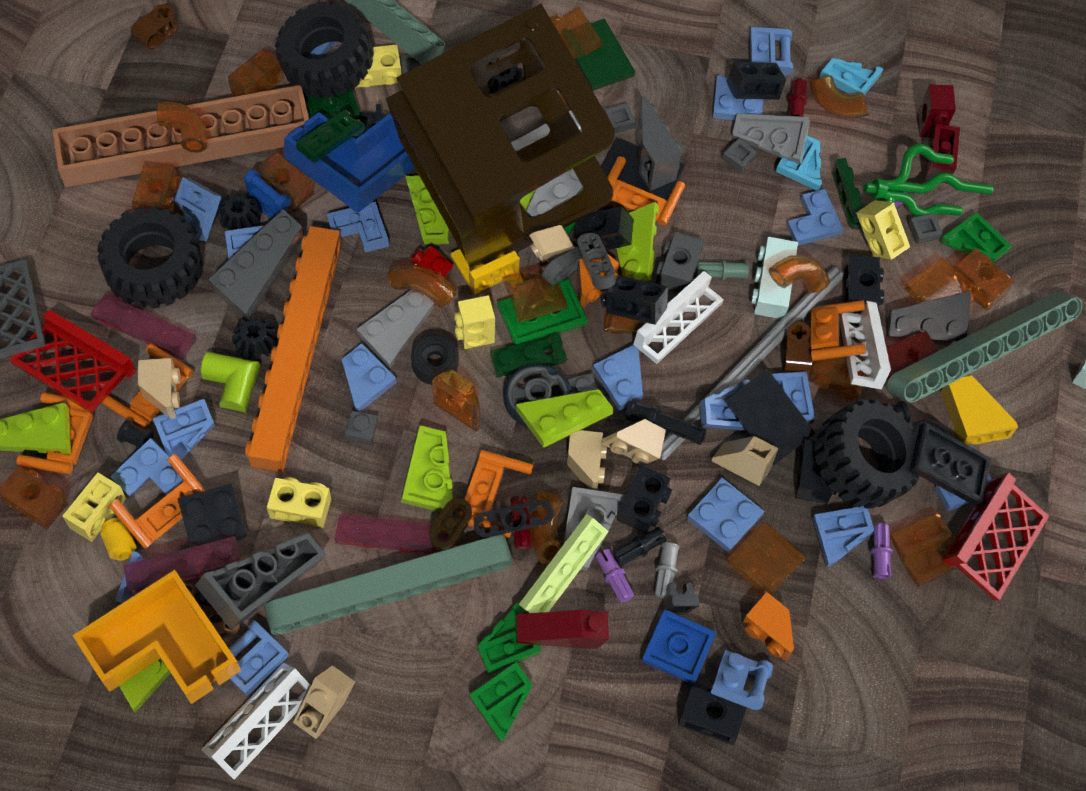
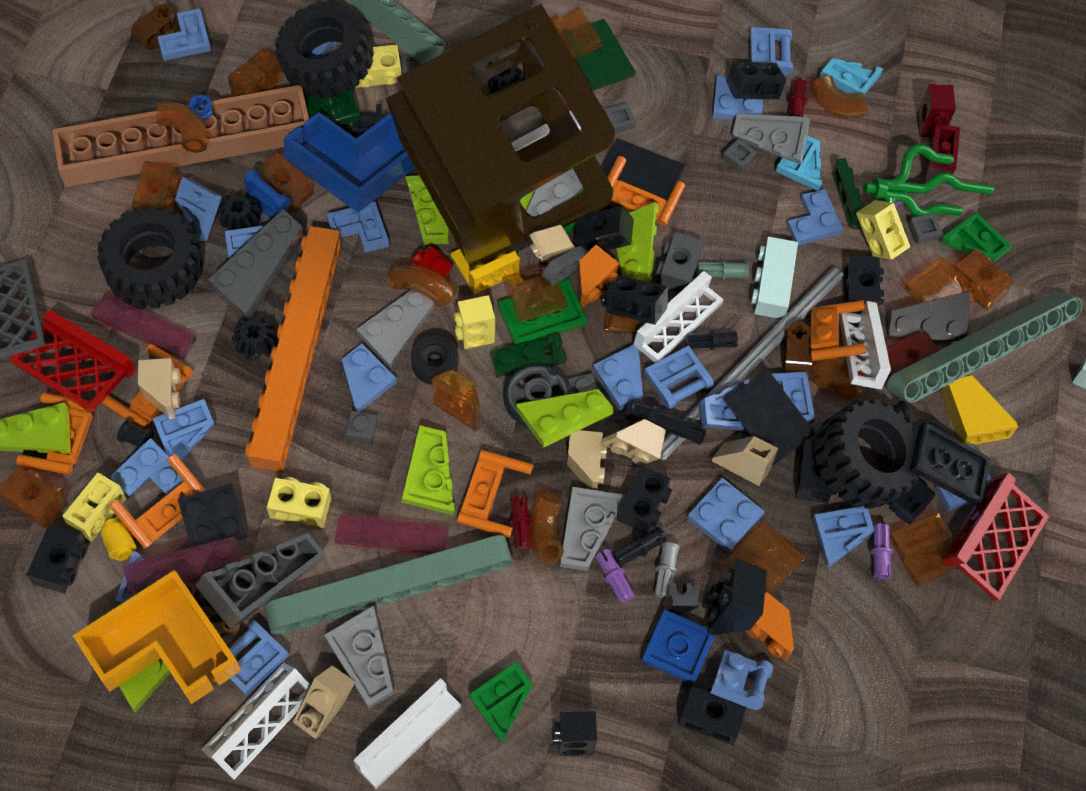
(56, 543): none -> black brick
(189, 41): none -> medium blue plate
(200, 100): none -> blue bush
(237, 375): lime brick -> none
(329, 136): dark green plate -> none
(362, 656): none -> light grey wing
(407, 734): none -> white fence
(449, 525): dark brown plate -> none
(495, 530): black beam -> none
(500, 647): green wing -> none
(563, 628): dark red slope -> none
(564, 566): yellowish green plate -> none
(575, 733): none -> black brick
(597, 252): dark grey beam -> none
(657, 150): dark grey slope -> none
(674, 370): none -> medium blue plate
(711, 340): none -> black axle
(736, 598): none -> black slope
(800, 268): clear orange cylinder -> none
(912, 503): none -> black bracket

